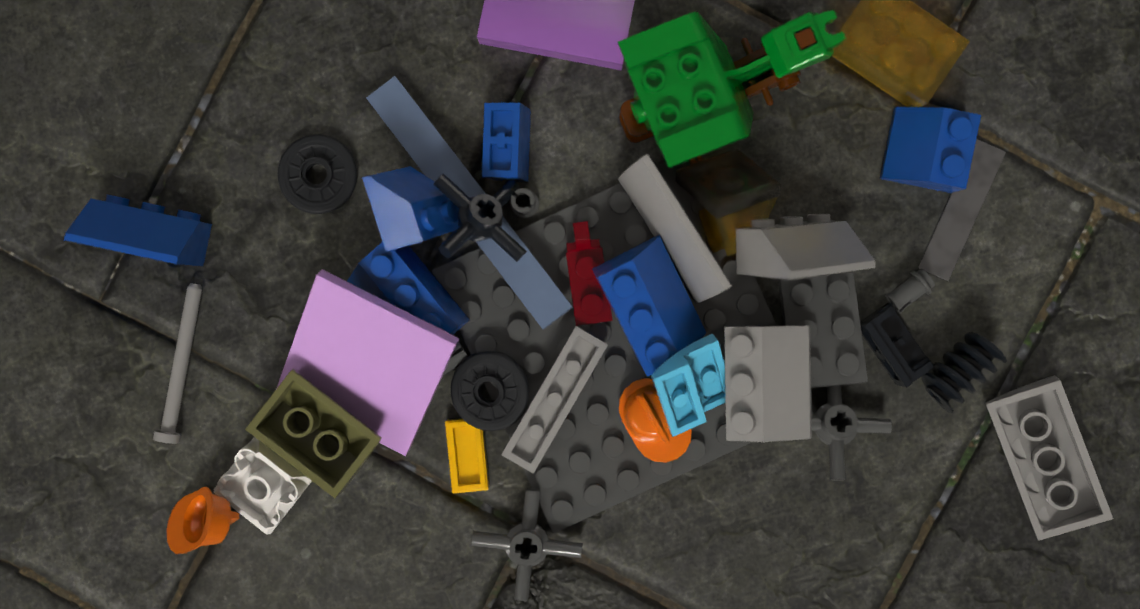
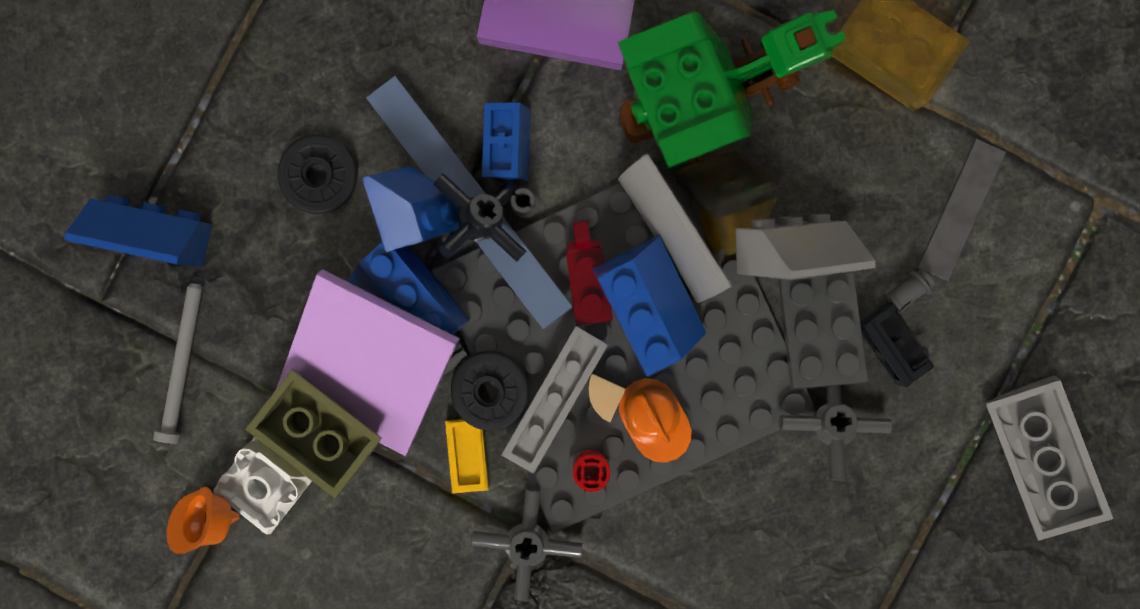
(588, 464): none -> red wheel
(604, 396): none -> tan tile
(691, 384): medium azure slope -> none
(768, 383): light grey slope -> none
(930, 147): blue slope -> none
(961, 369): black piece -> none

